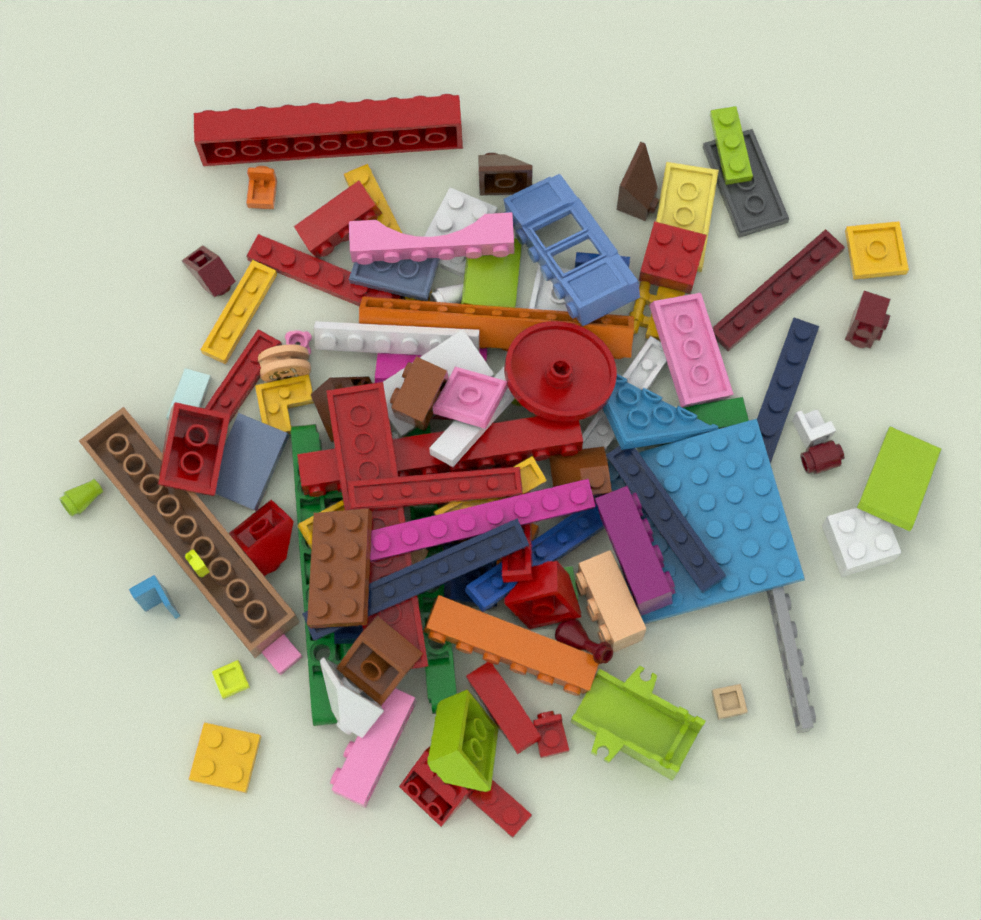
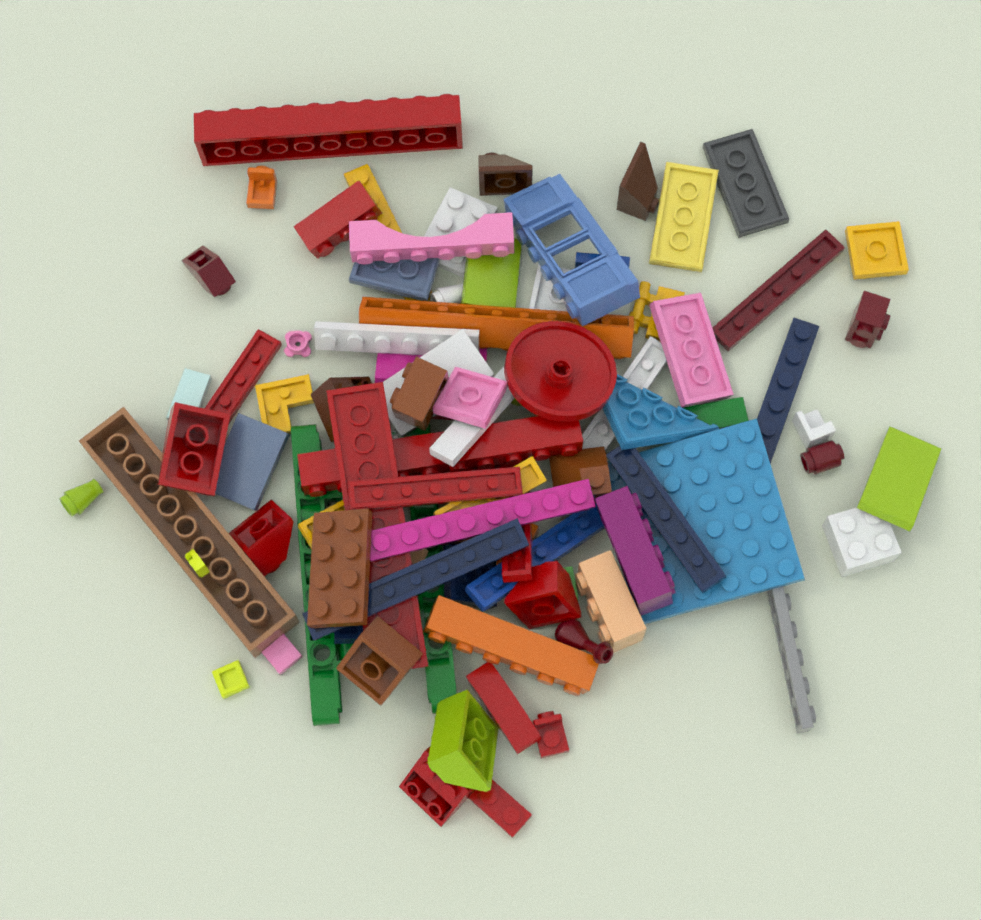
(152, 593): dark azure panel -> none
(225, 757): yellow plate -> none
(238, 312): yellow plate -> none
(284, 362): light nougat head -> none
(311, 271): red plate -> none
(349, 704): white slope -> none
(370, 754): bright pink brick -> none
(637, 722): lime piece -> none
(672, 257): red brick -> none
(729, 701): tan plate -> none
(731, 145): lime plate -> none

